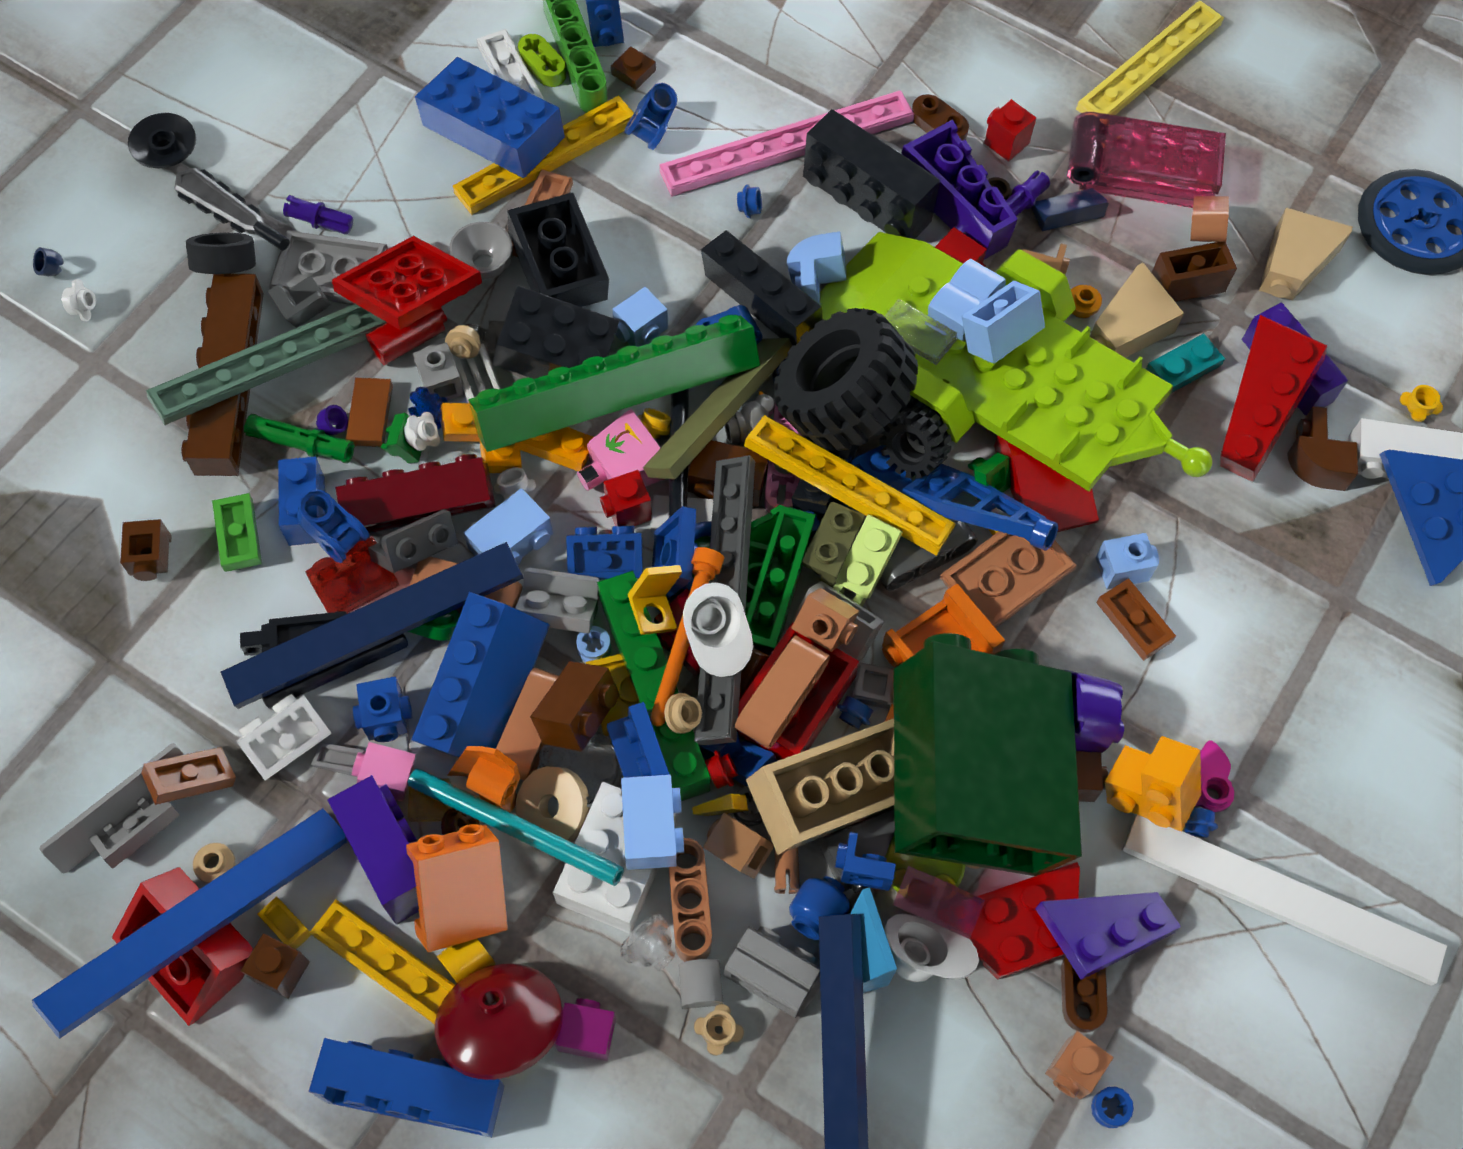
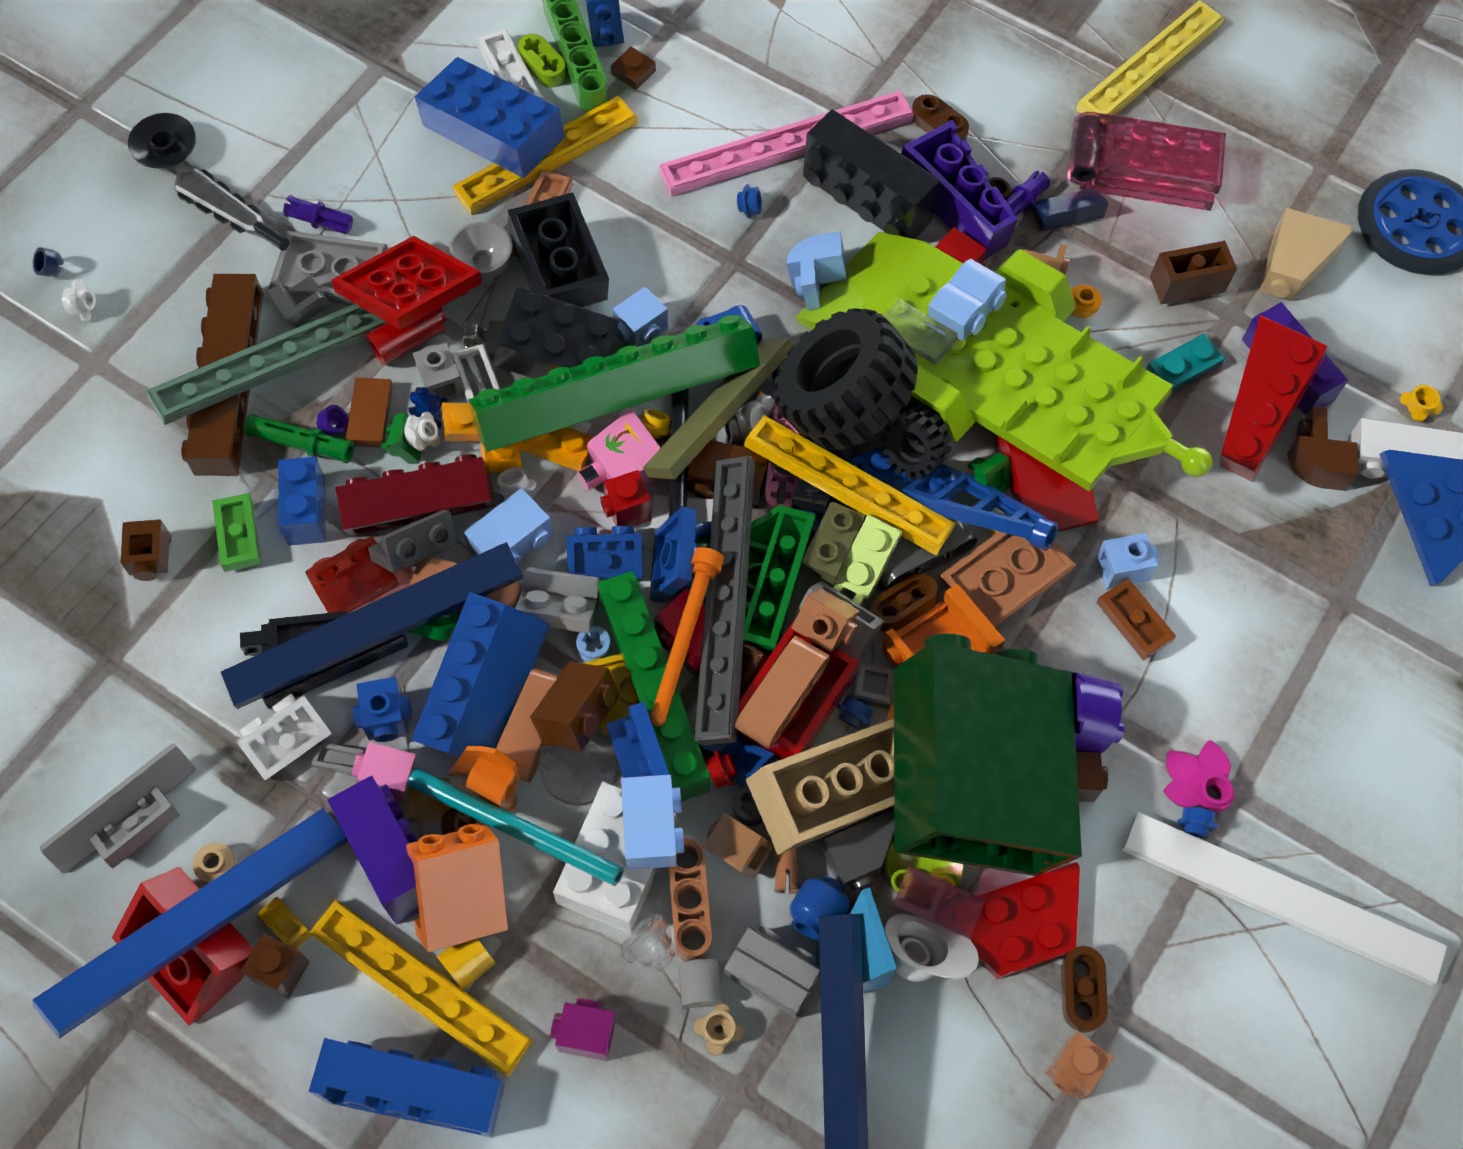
(188, 775): dark orange plate -> none
(220, 253): black tyre -> none
(336, 530): blue piece -> none
(463, 342): tan plate -> none
(504, 1036): dark red dish -> none
(571, 795): tan tile -> none
(652, 591): yellow bracket -> none
(653, 115): blue piece -> none
(682, 713): tan plate -> none
(717, 629): white piece -> none
(726, 804): yellow piece -> none
(760, 288): black brick -> none
(865, 871): blue bracket -> none
(901, 601): none -> reddish brown plate
(1003, 321): light blue brick -> none
(1009, 129): red brick -> none
(1106, 928): dark purple wing -> none
(1116, 1120): blue bush -> none
(1137, 315): tan slope -> none
(1157, 784): light orange brick -> none
(1210, 218): nougat beam -> none

